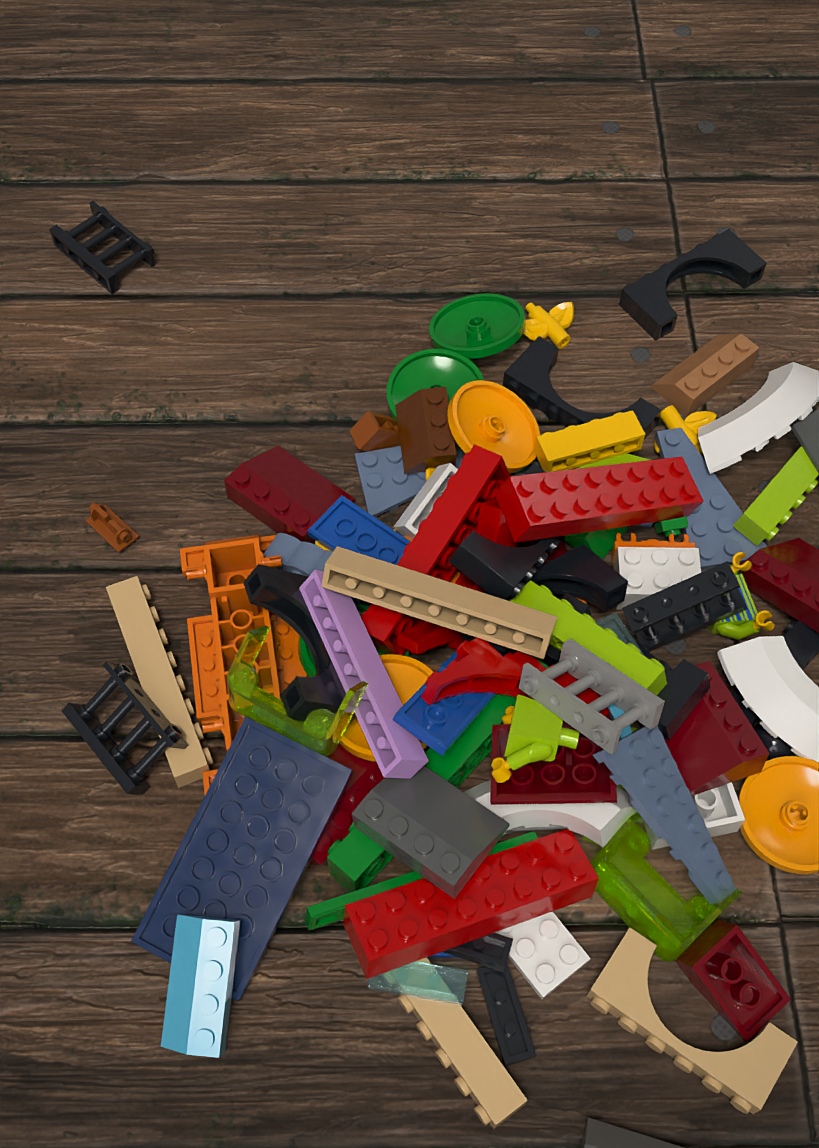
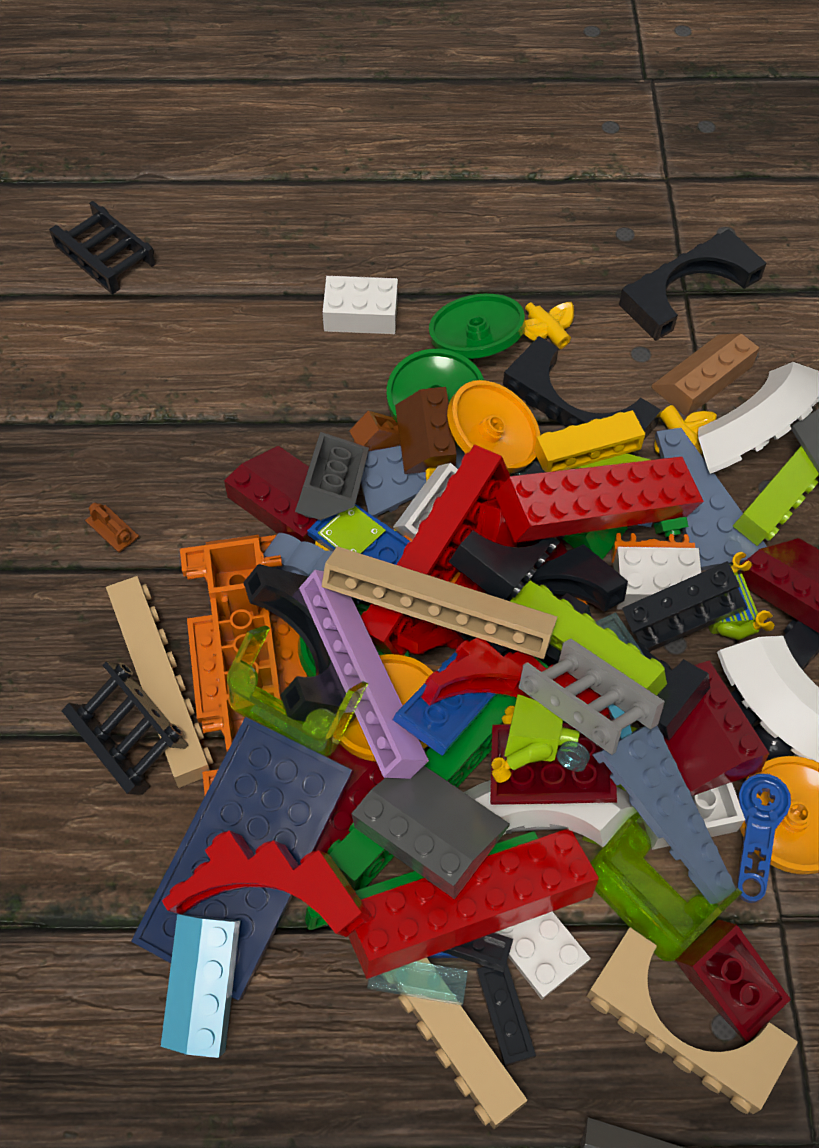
(236, 867): none -> red arch
(332, 477): none -> dark grey slope
(351, 530): none -> lime sticker
(360, 304): none -> white brick
(573, 756): none -> clear light blue tile
(760, 827): none -> blue beam

